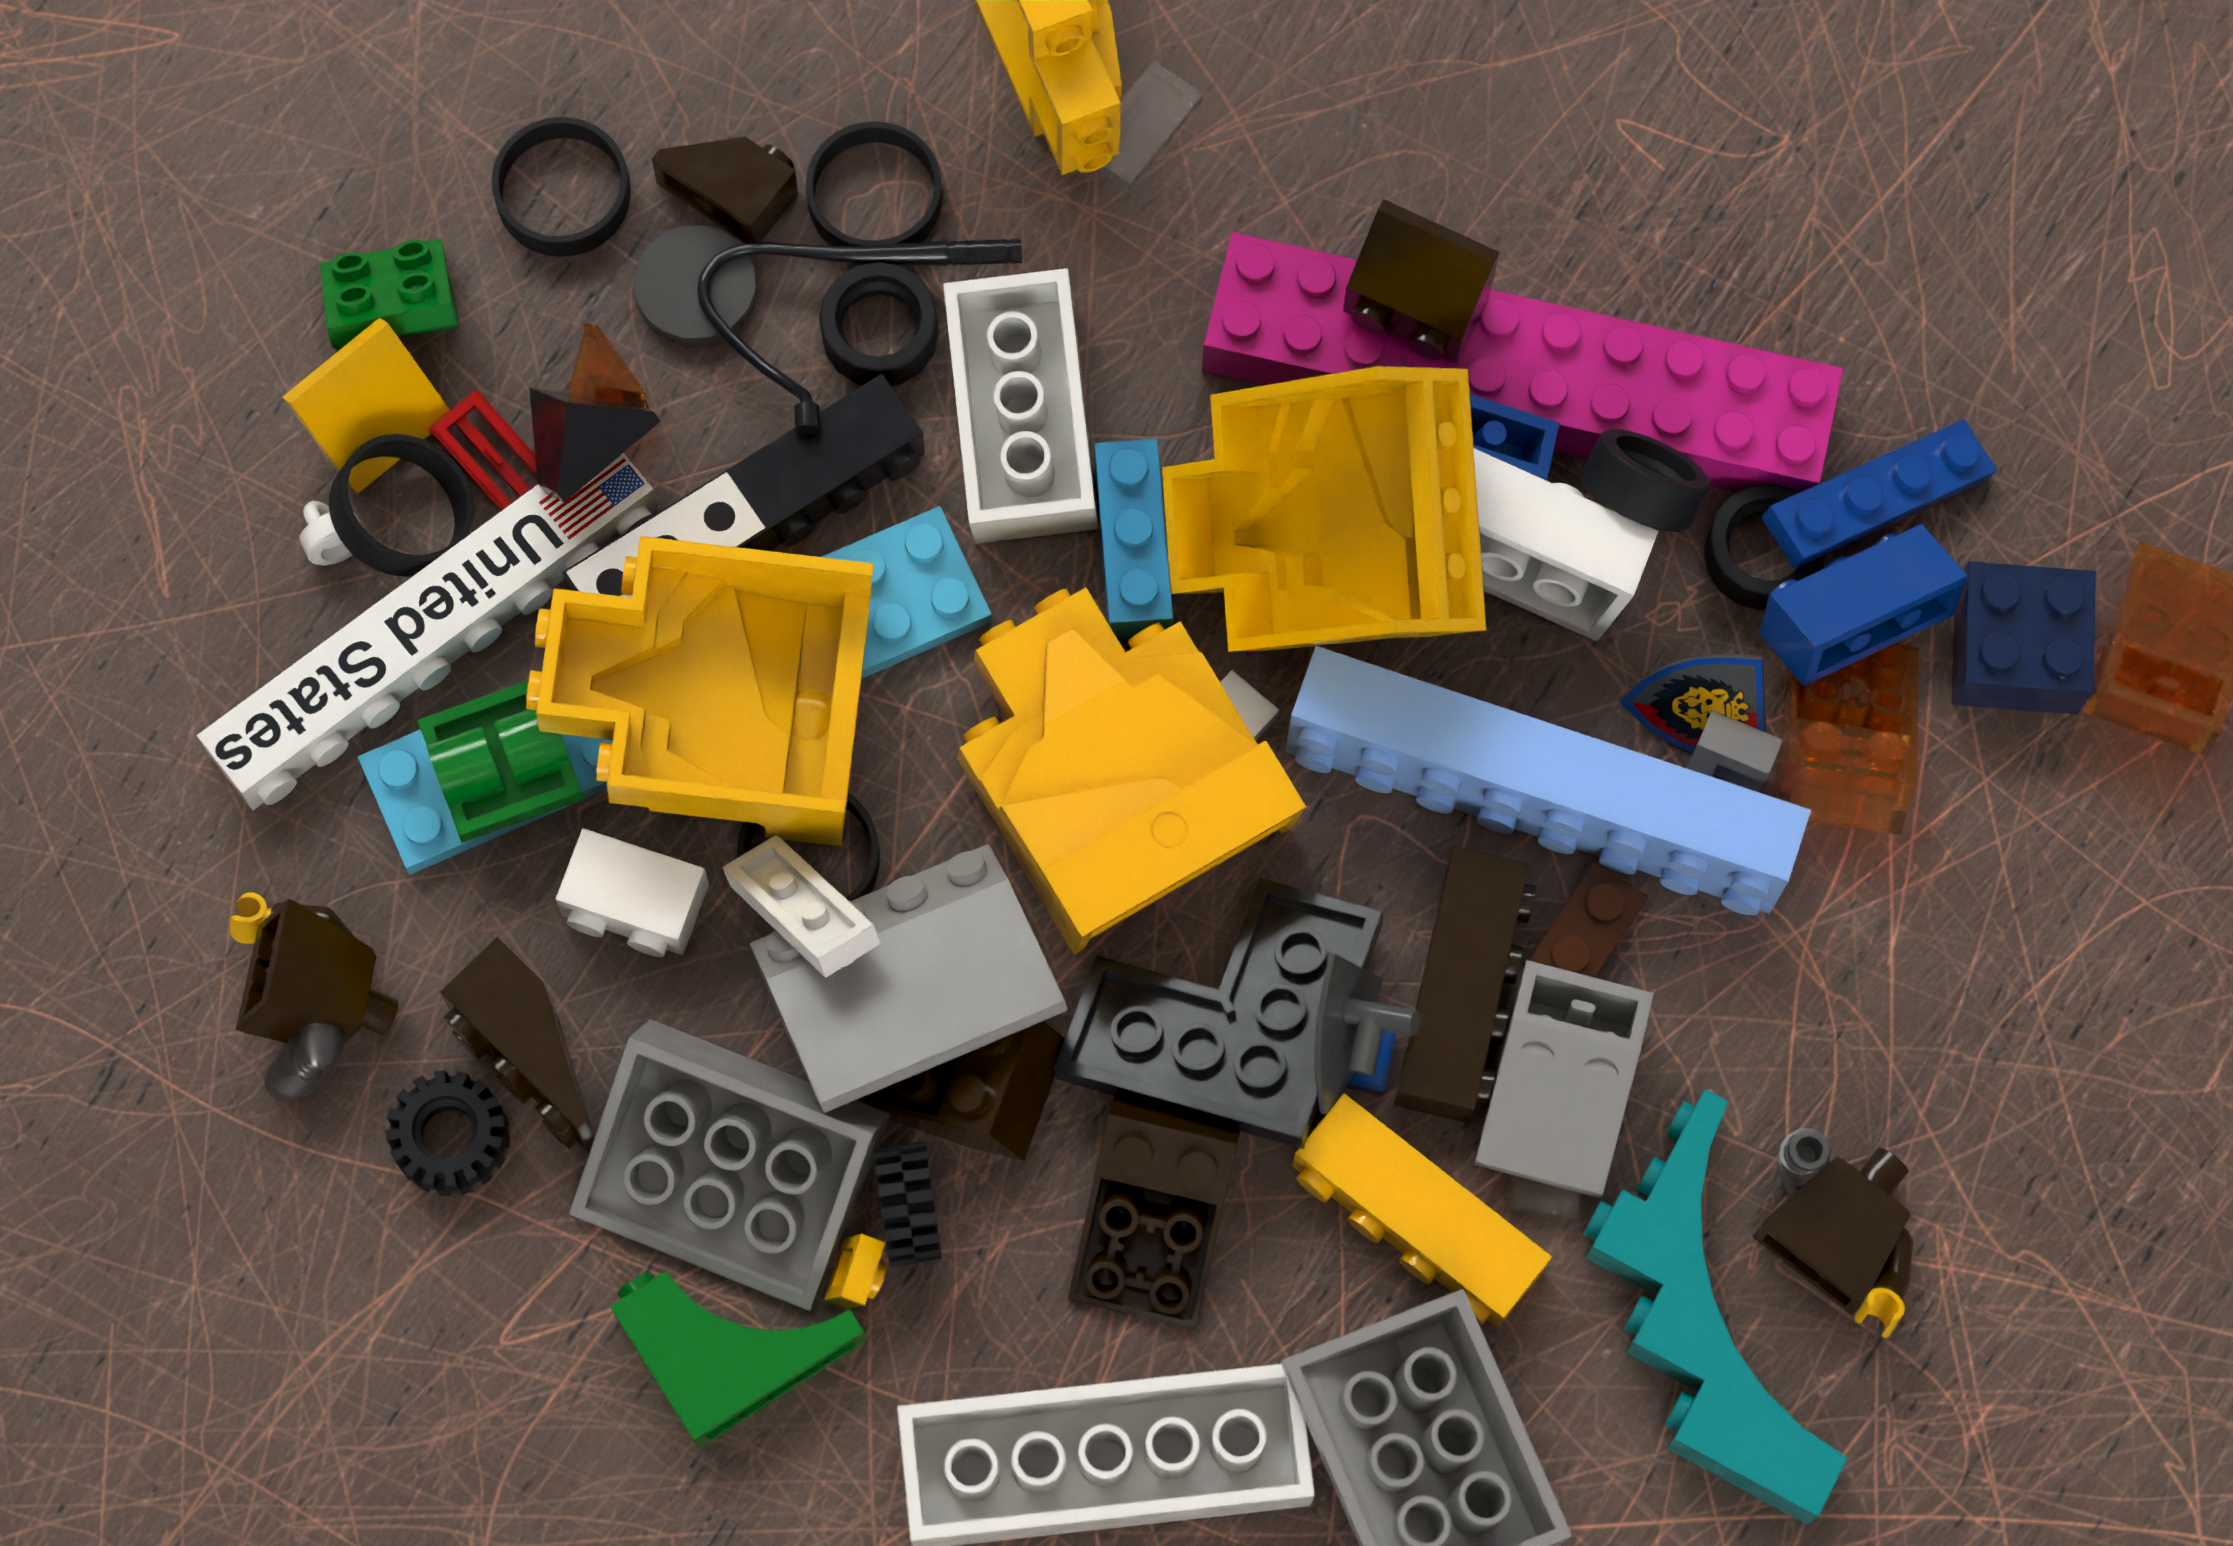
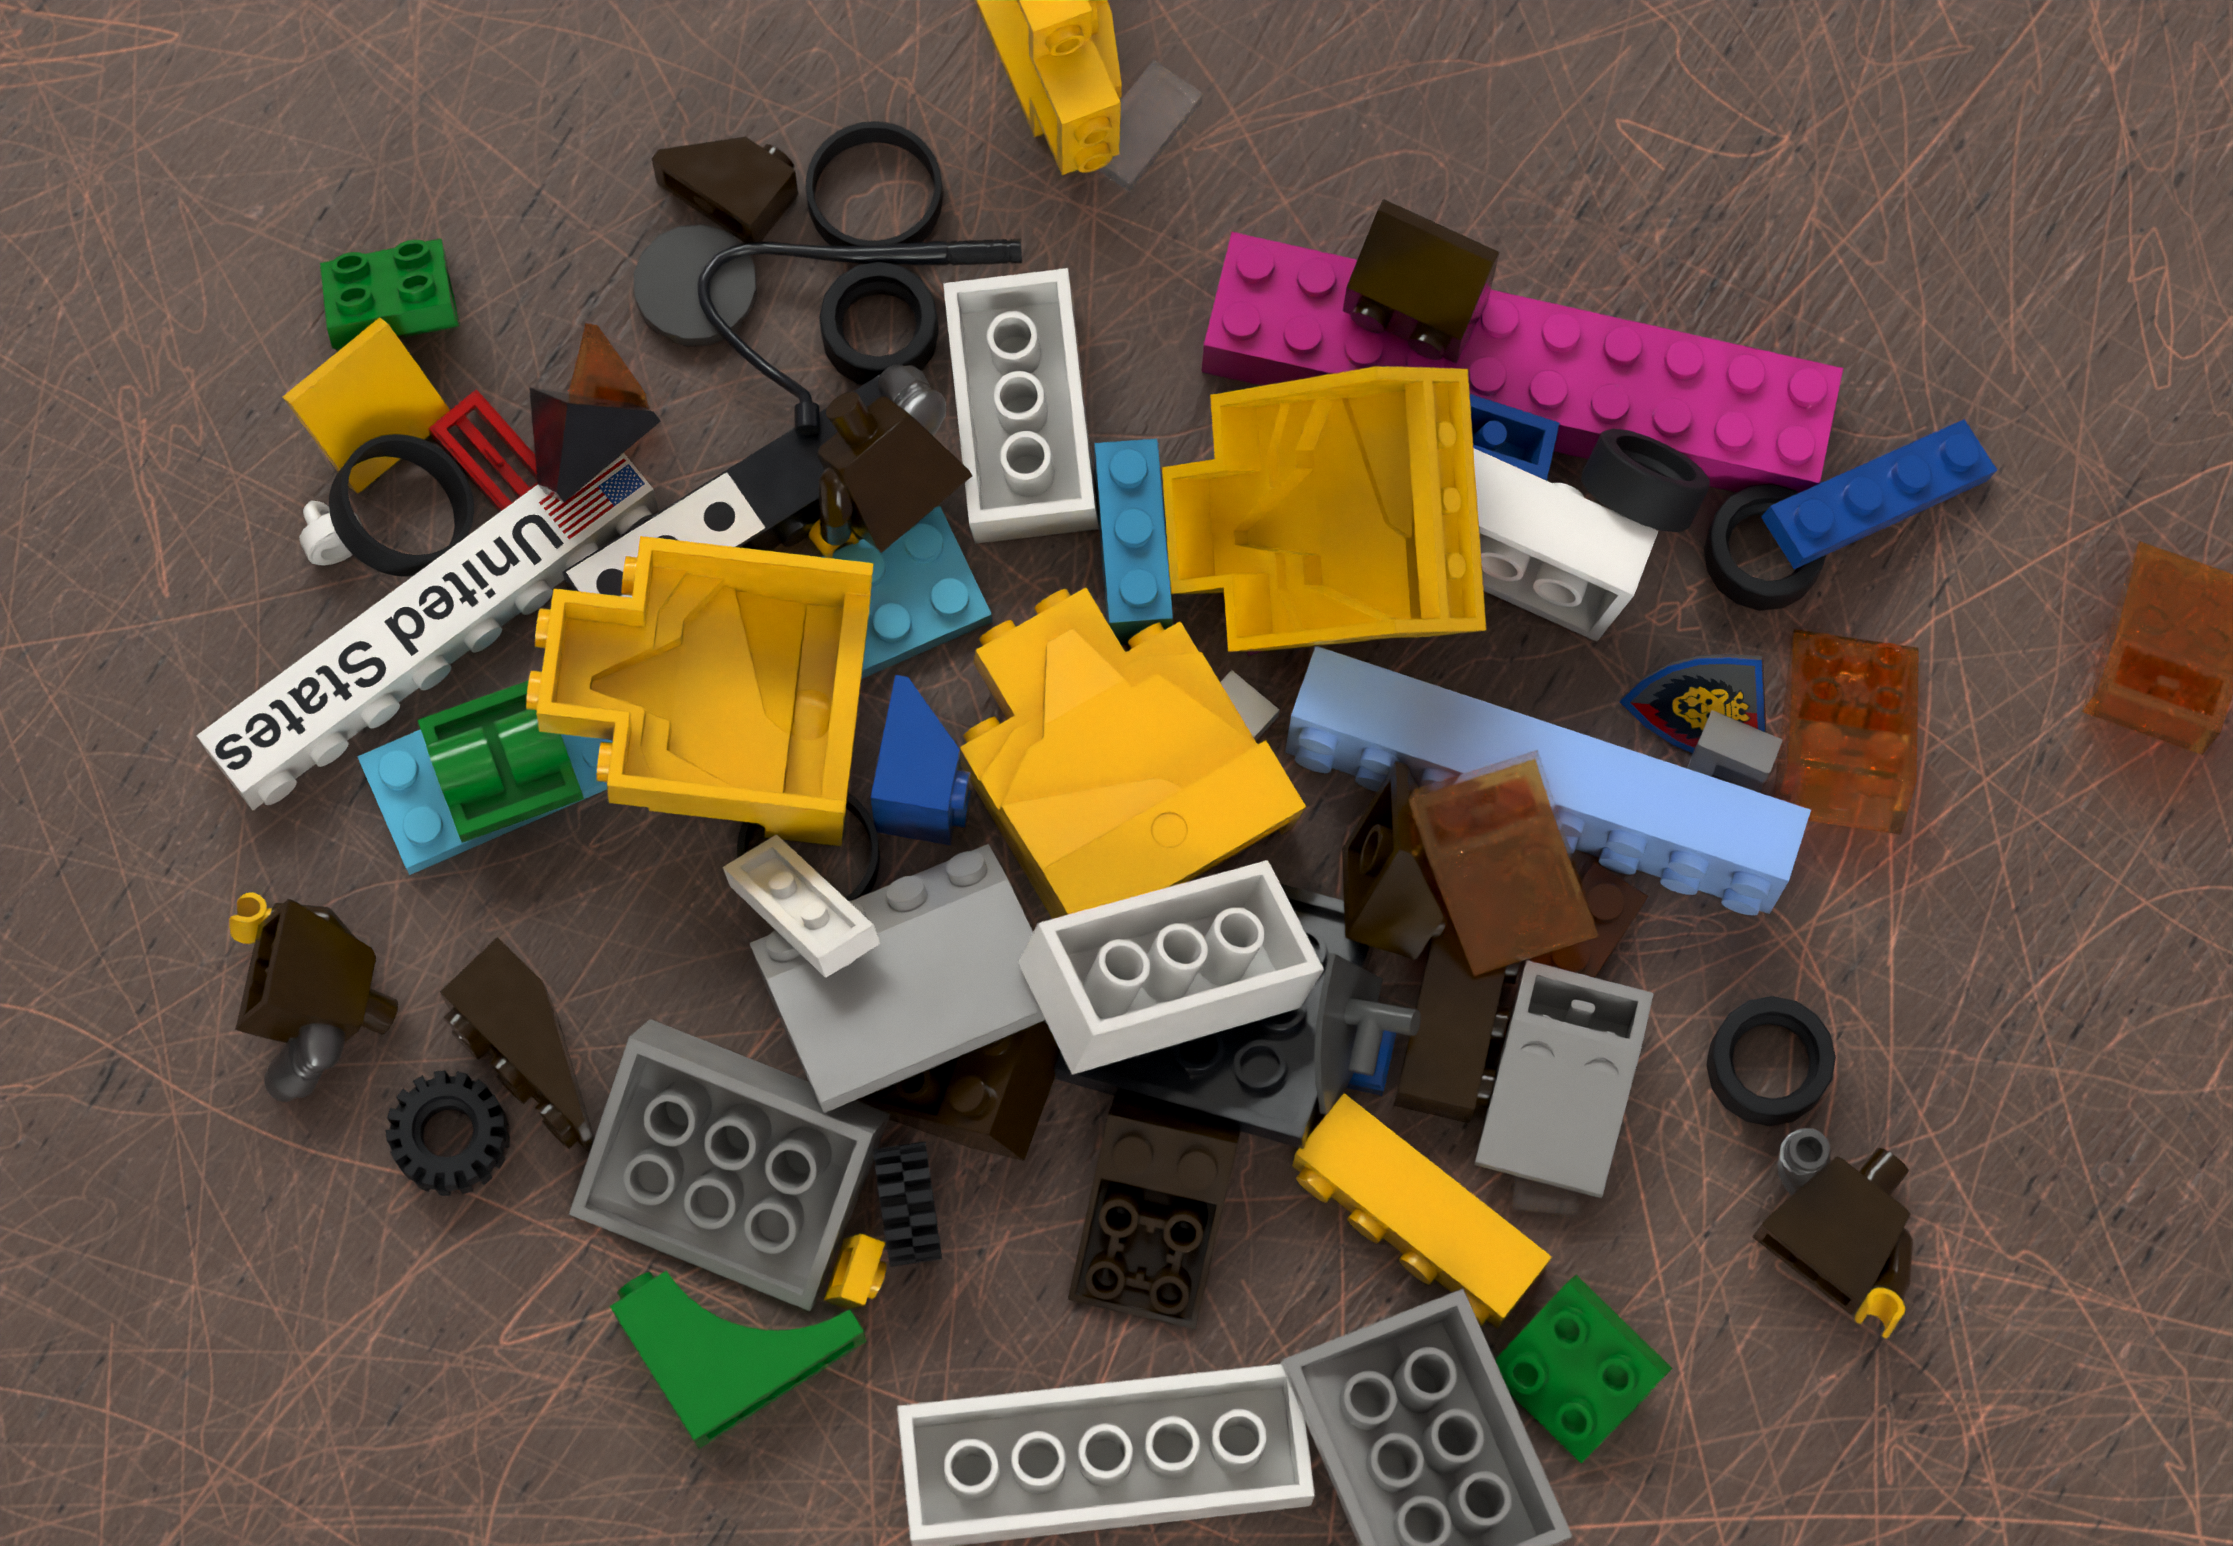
(554, 129): black tyre -> none
(631, 894): white brick -> none
(884, 463): none -> dark brown torso
(918, 772): none -> blue slope
(1169, 966): none -> white brick
(1387, 874): none -> dark brown slope
(1503, 862): none -> clear orange slope
(1580, 1368): none -> green plate
(1730, 1419): teal arch -> none
(1799, 1021): none -> black tyre
(1862, 604): blue brick -> none
(2024, 638): dark blue brick -> none

